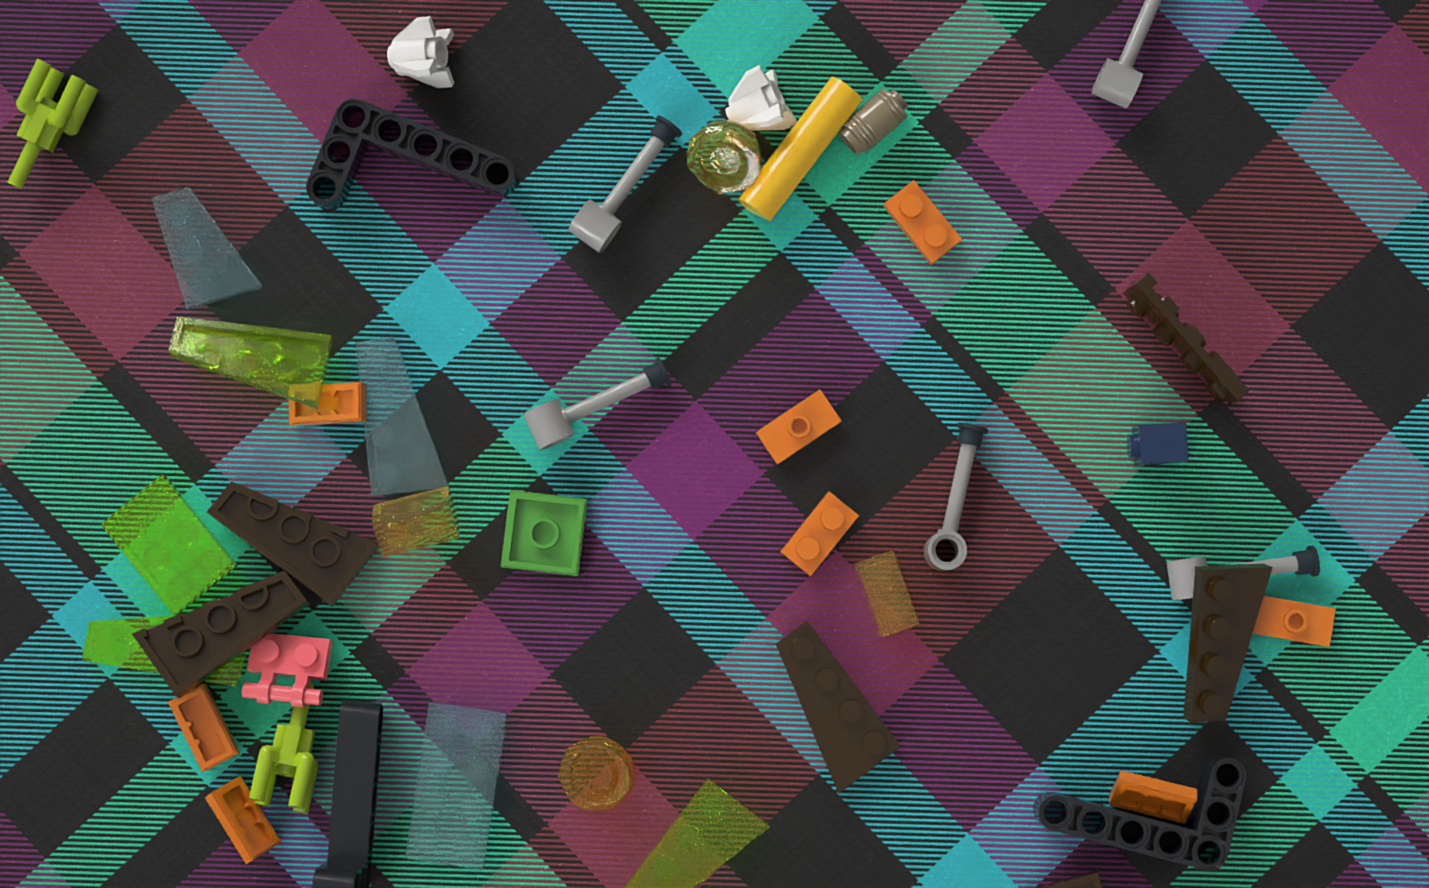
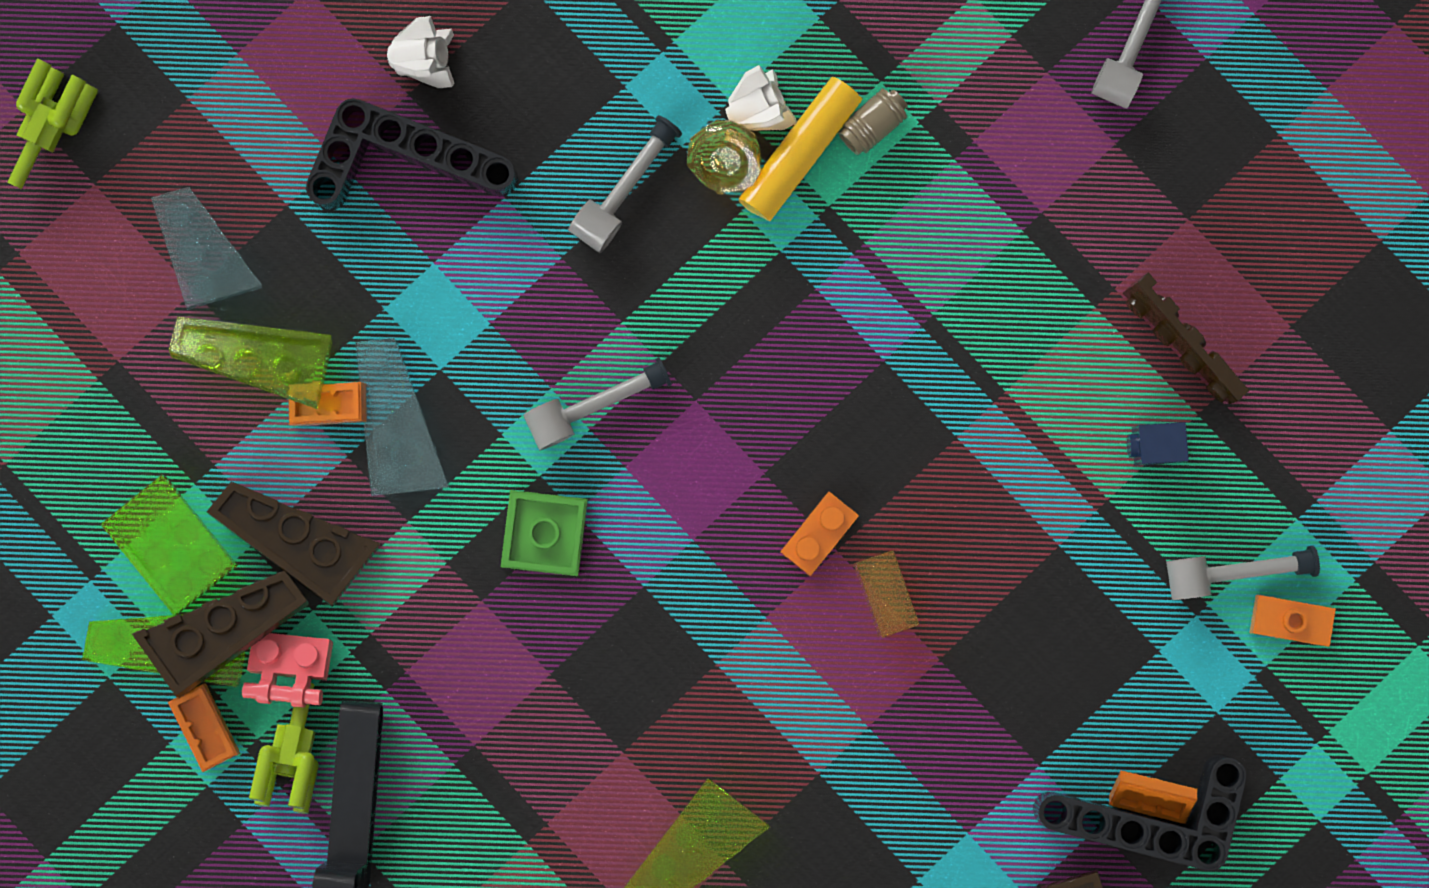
(242, 820): orange plate -> none
(415, 521): clear yellow brick -> none
(456, 785): clear light blue plate -> none
(596, 773): clear yellow hat -> none
(798, 427): orange plate -> none
(839, 715): dark brown wing -> none
(922, 222): orange plate -> none
(970, 439): light grey piece -> none
(1220, 632): dark brown wing -> none

